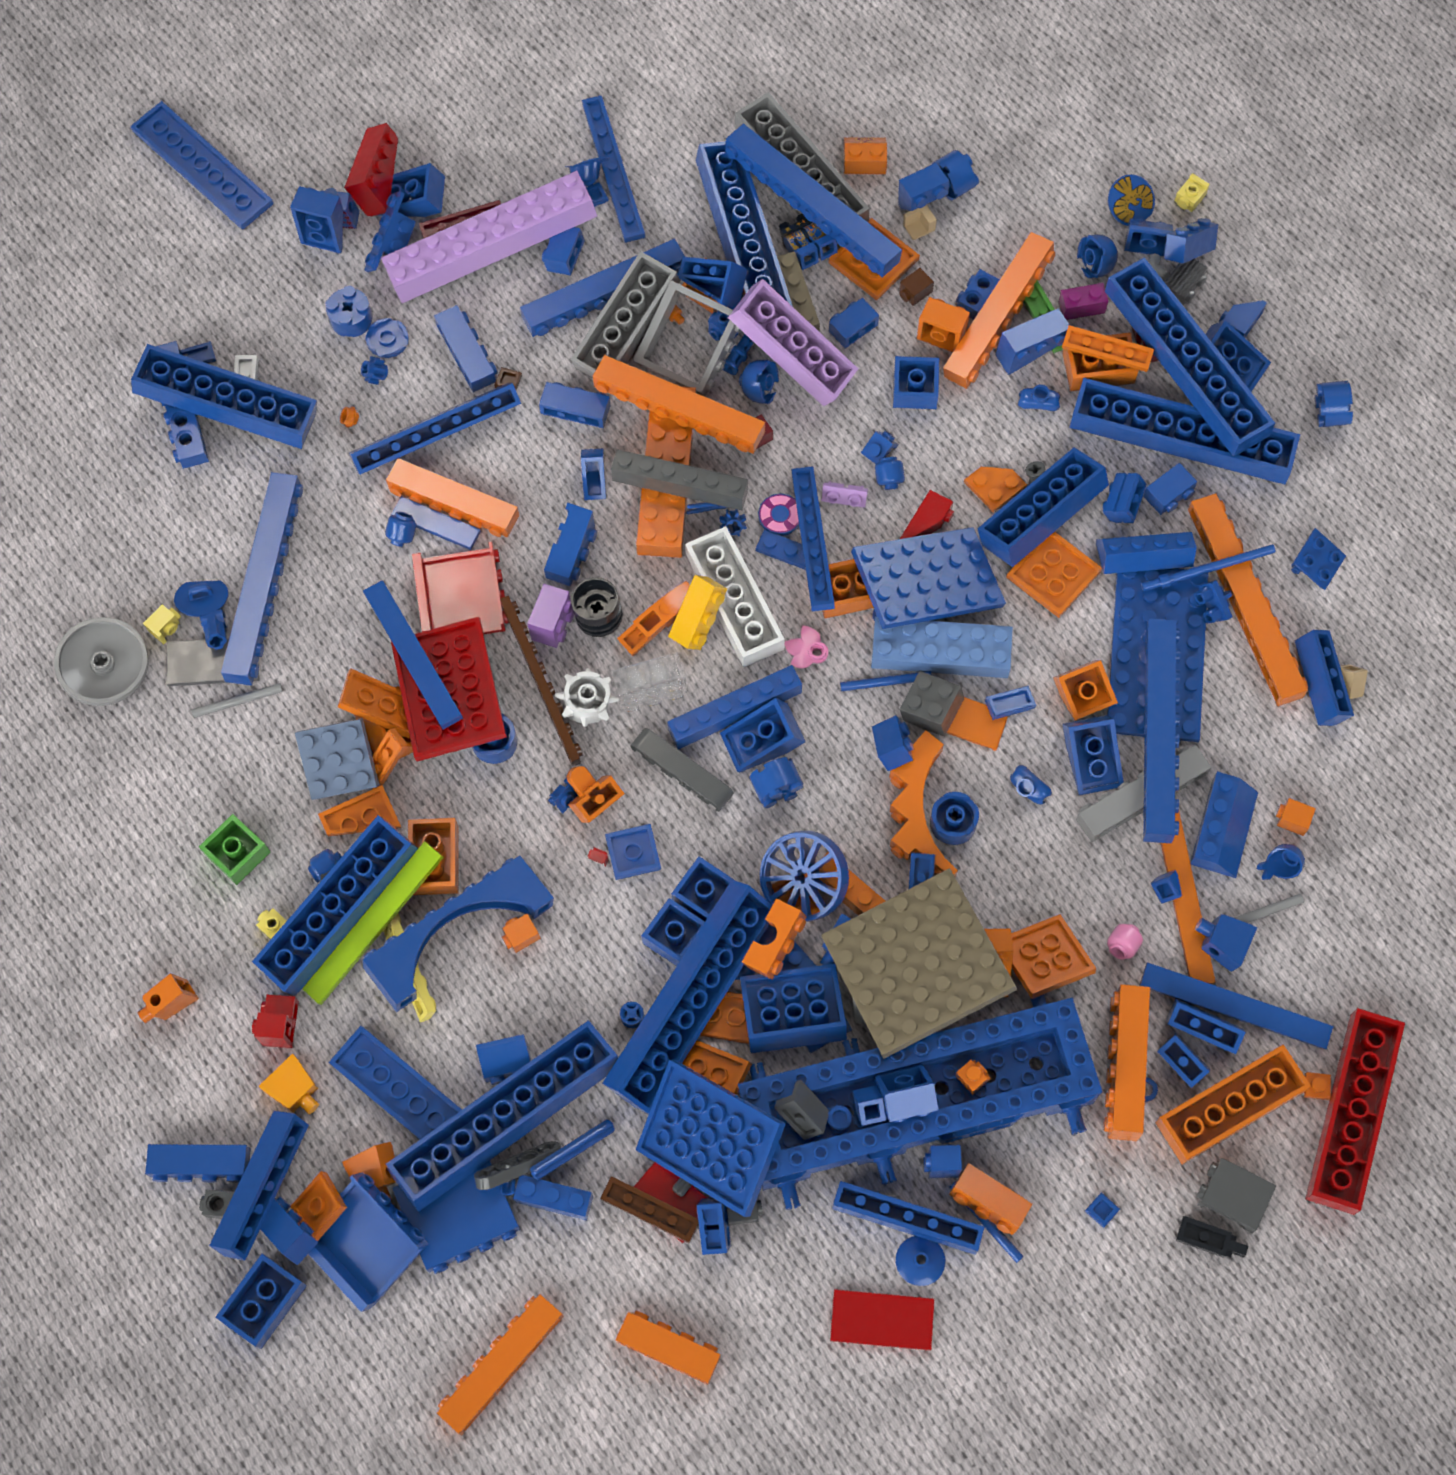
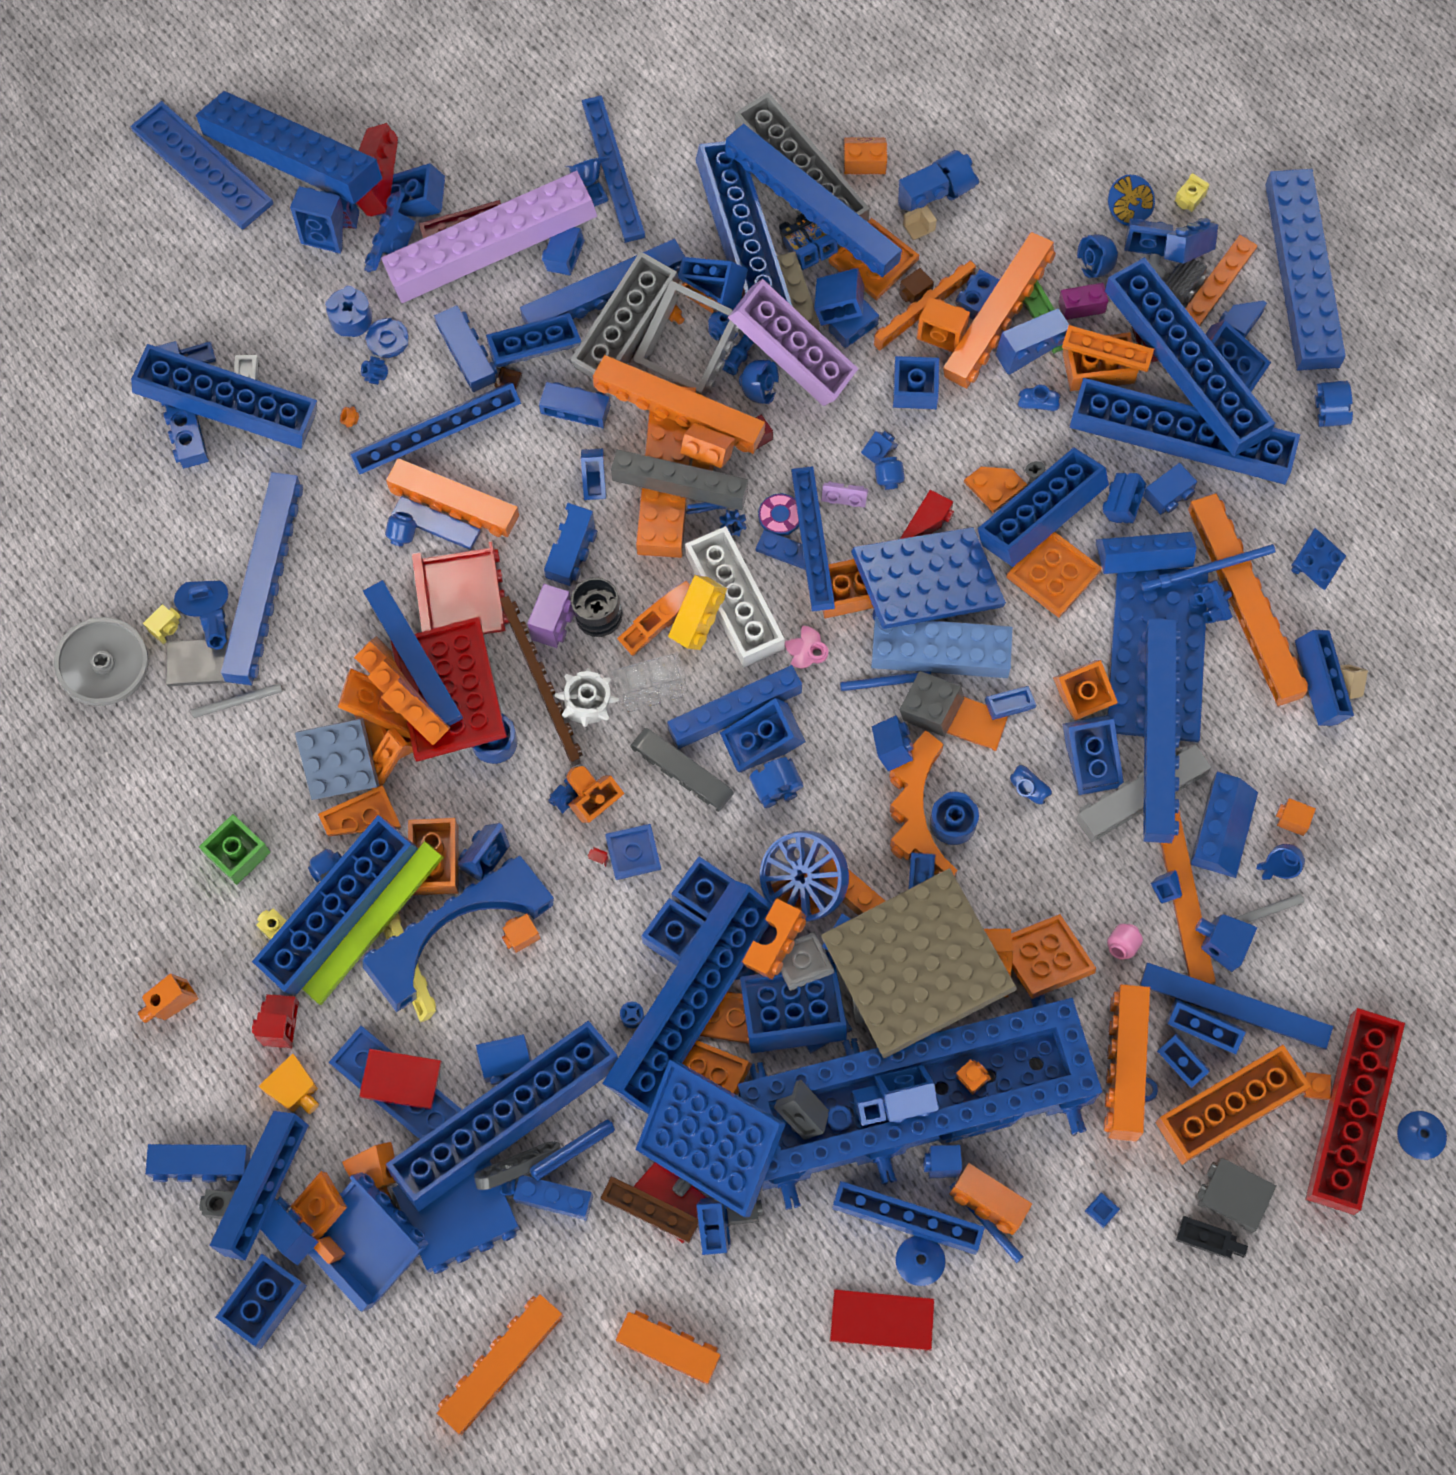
(289, 147): none -> blue brick
(329, 1250): none -> orange tile
(398, 692): none -> orange arch
(400, 1079): none -> red tile
(485, 851): none -> blue slope
(533, 340): none -> blue slope
(707, 447): none -> orange brick
(805, 962): none -> light grey tile
(839, 296): none -> blue brick
(944, 289): none -> orange plate
(1220, 279): none -> orange plate
(1305, 270): none -> blue brick
(1411, 1139): none -> blue dish

